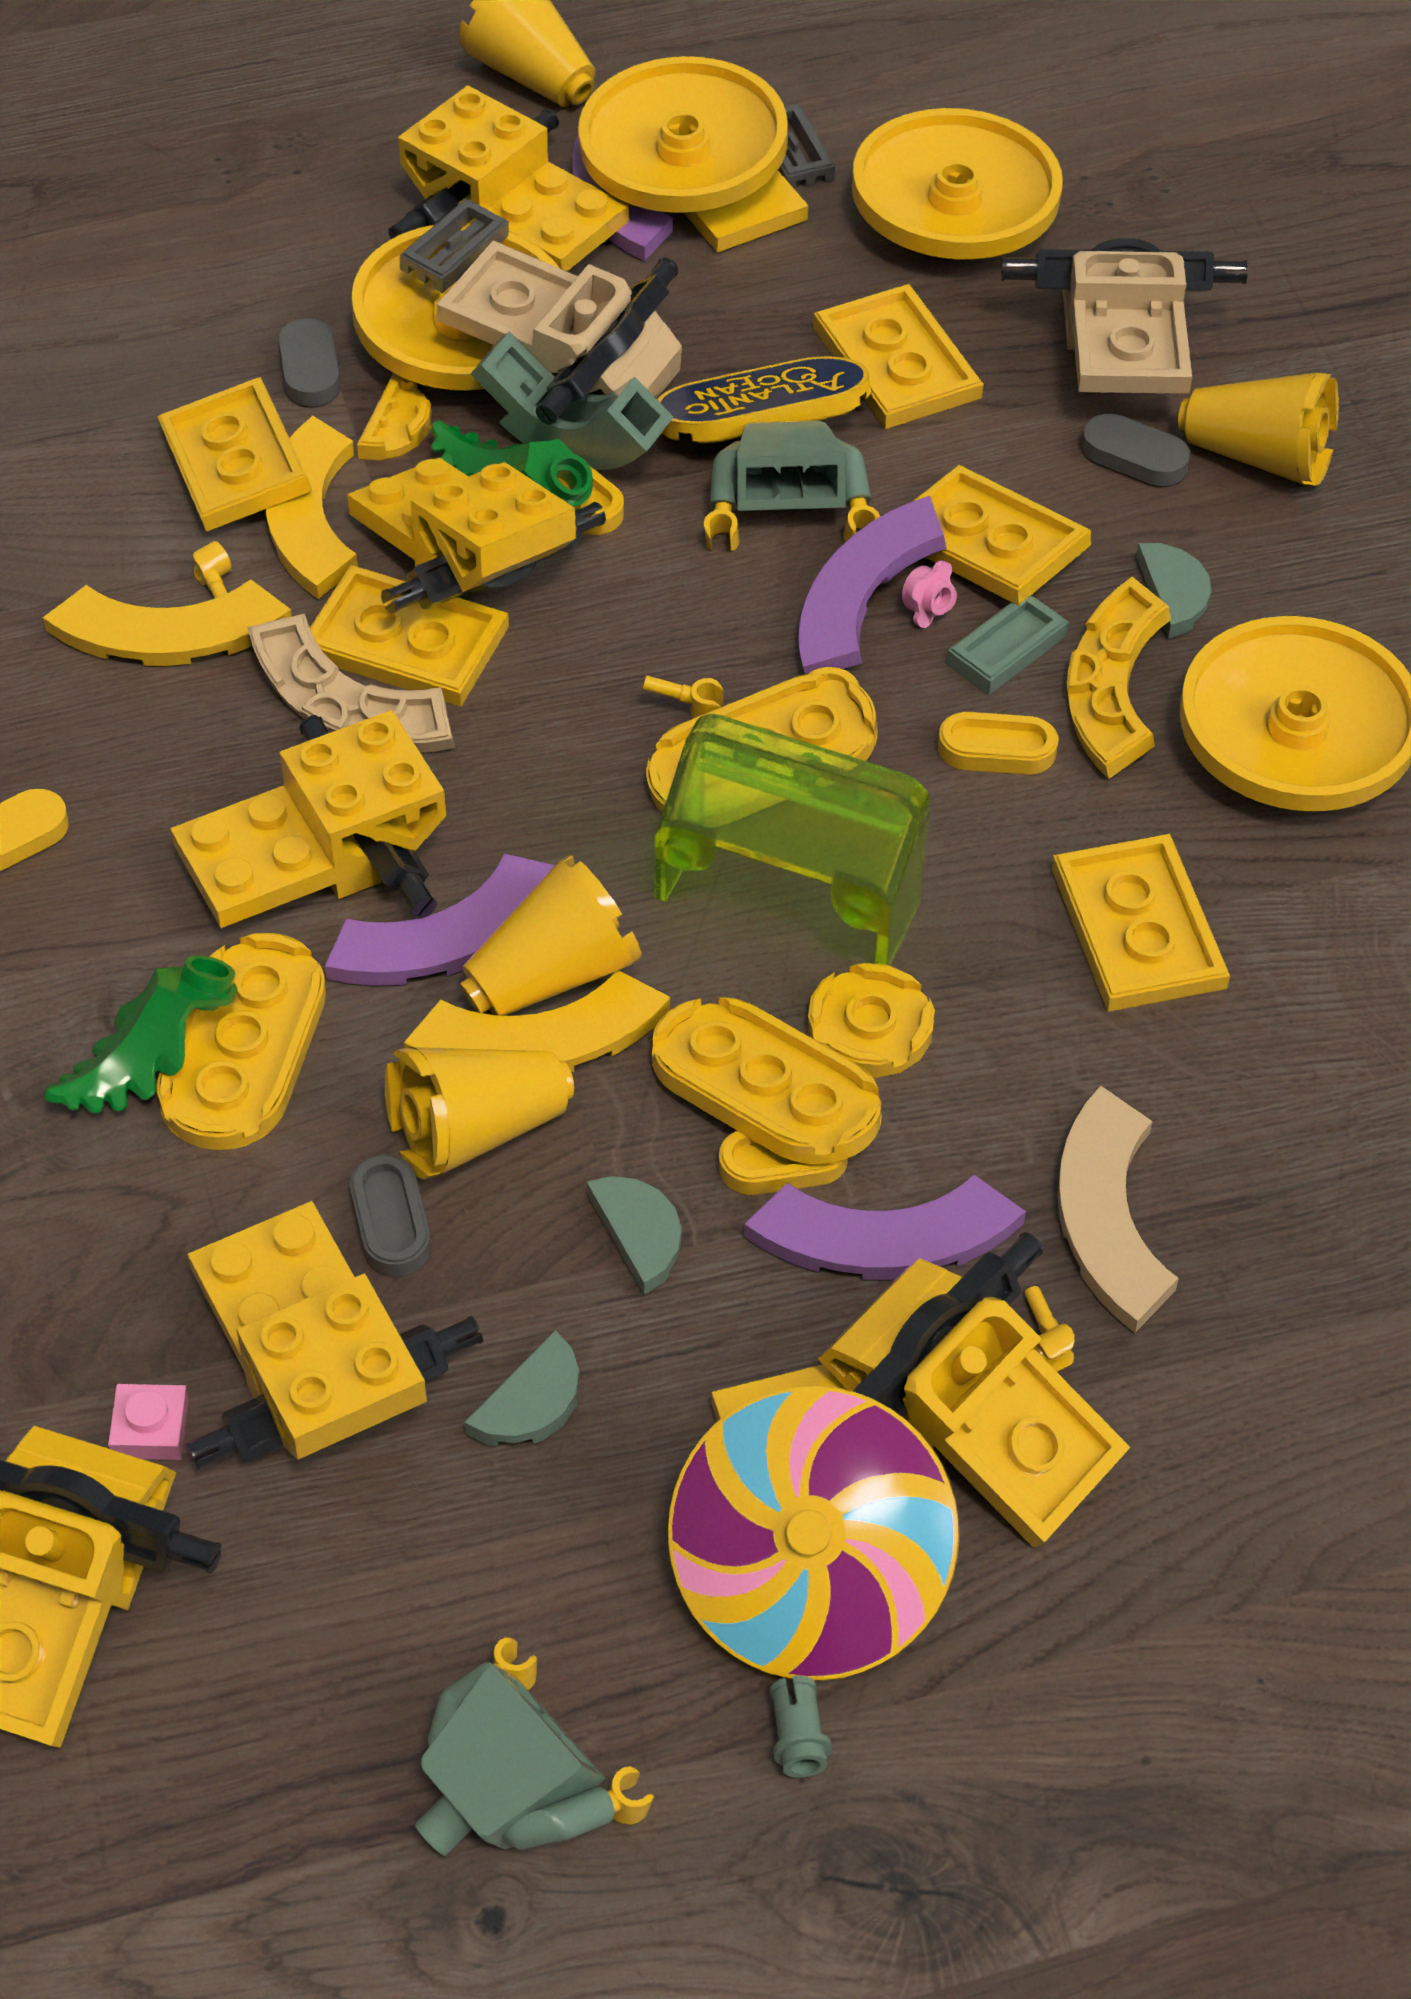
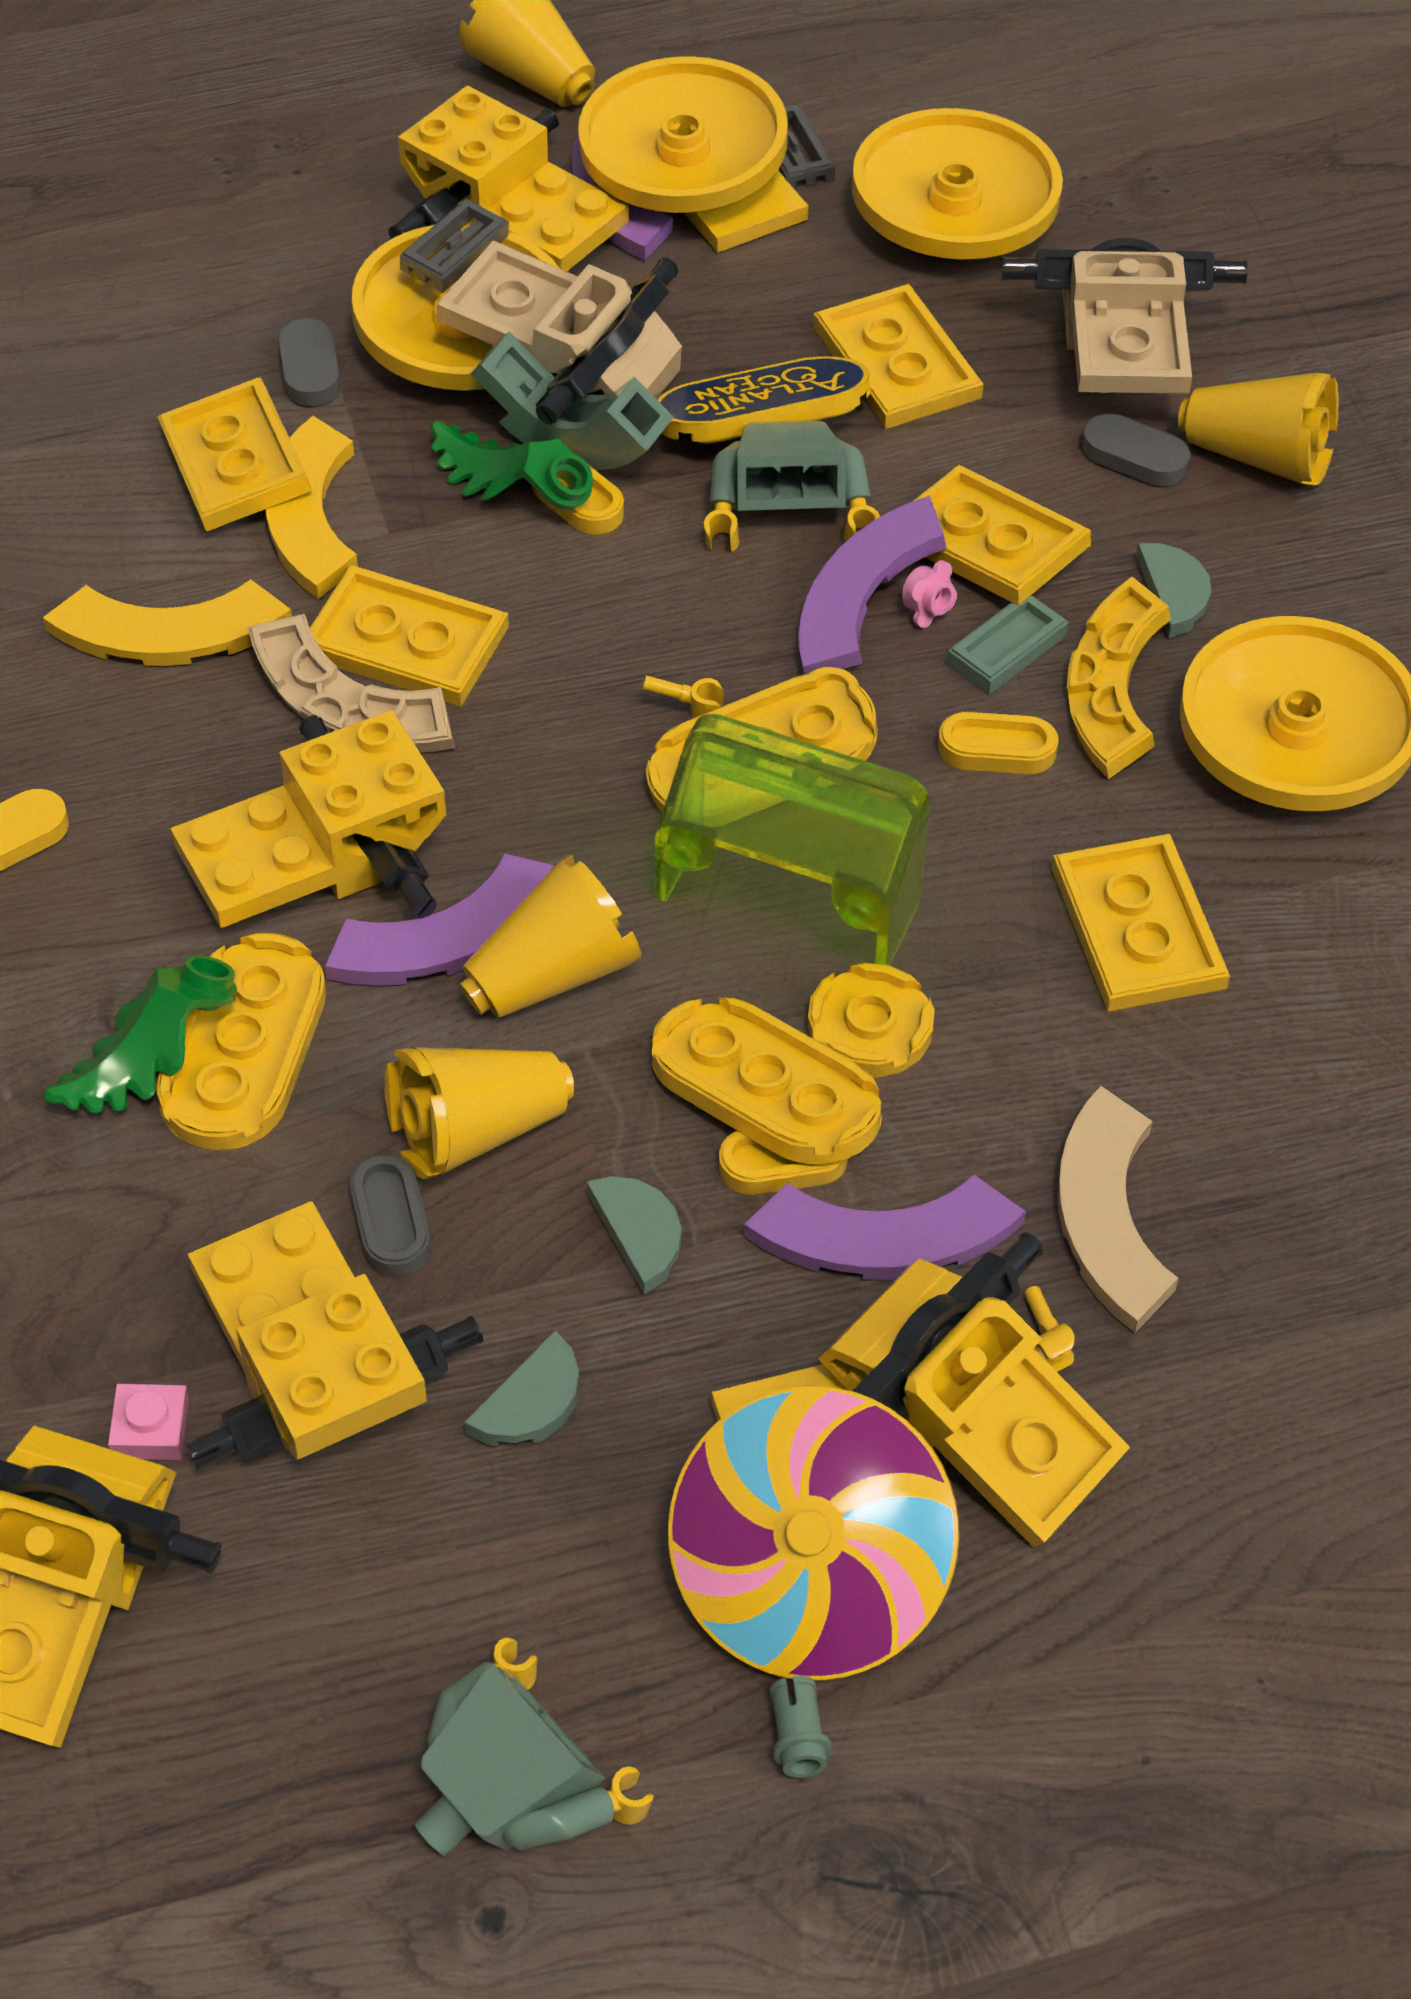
(210, 565): yellow hand -> none
(397, 423): yellow tile -> none
(467, 530): yellow piece -> none
(576, 1033): yellow tile -> none

